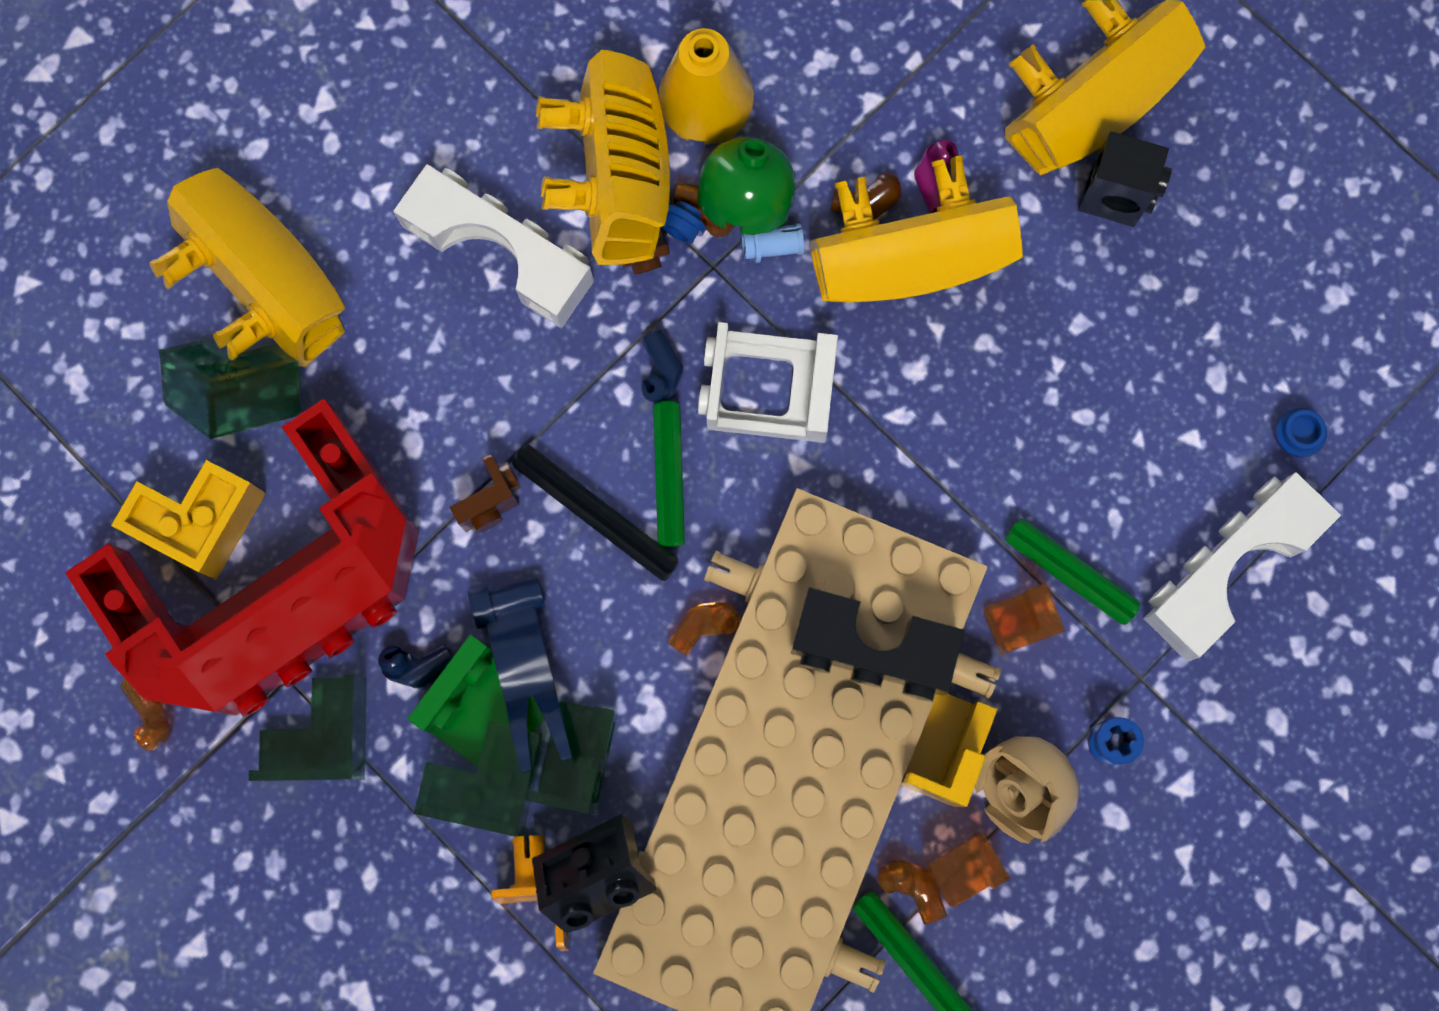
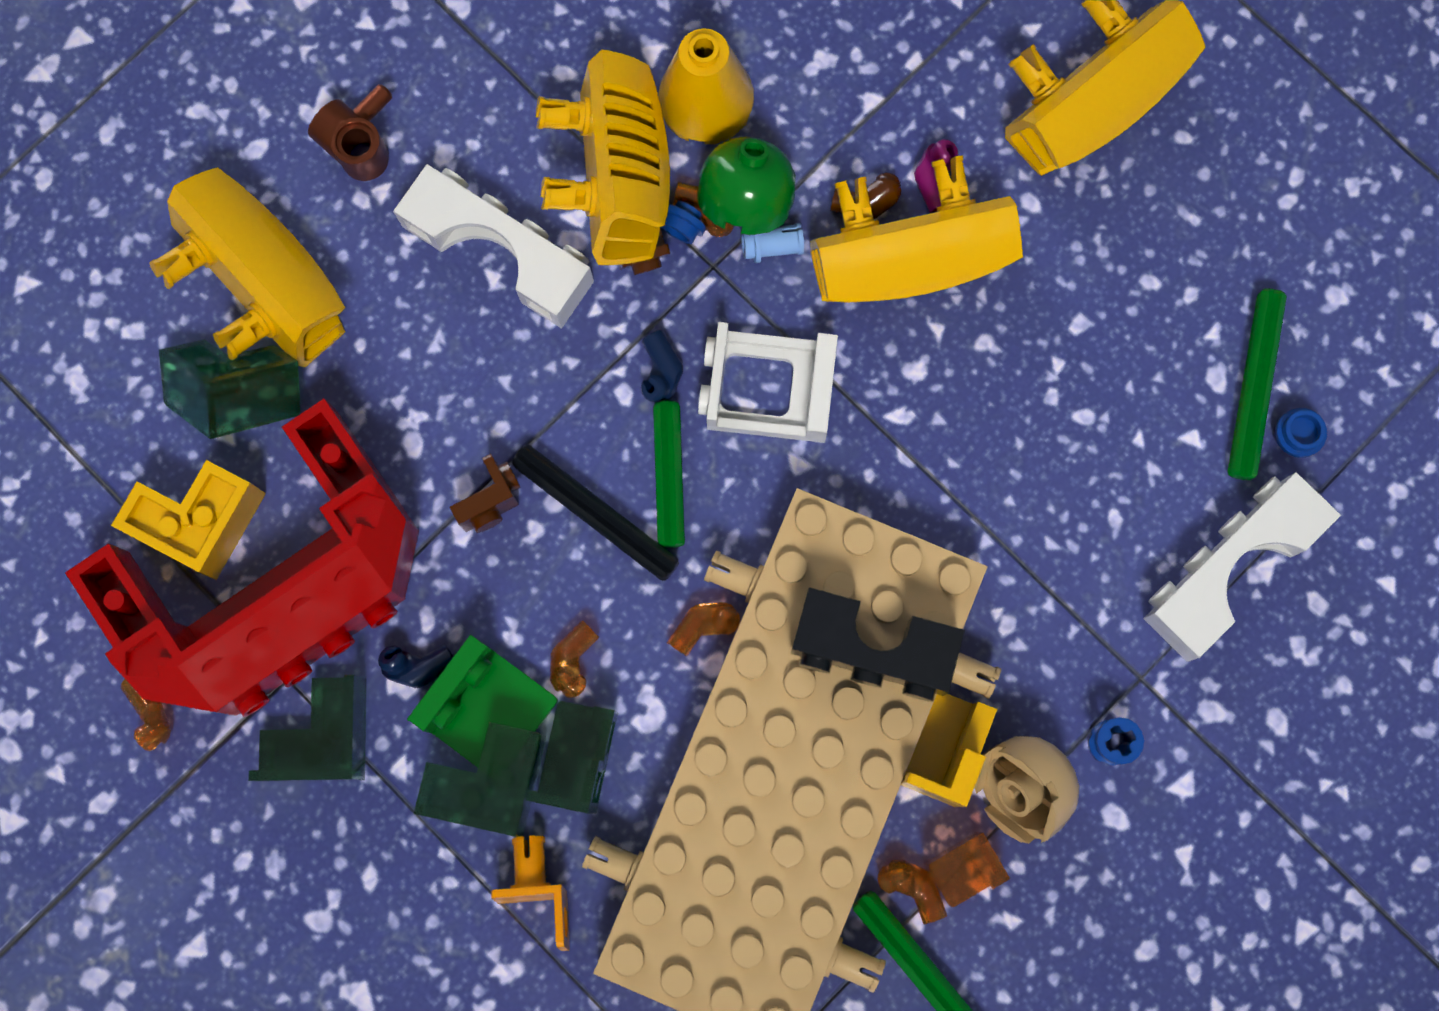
(341, 129): none -> copper piece
(520, 660): dark blue flag -> none
(565, 660): none -> clear orange arm
(591, 875): black bracket -> none
(1023, 620): clear orange panel -> none
(1073, 572): green axle -> none
(1125, 179): black brick -> none
(1257, 384): none -> green axle

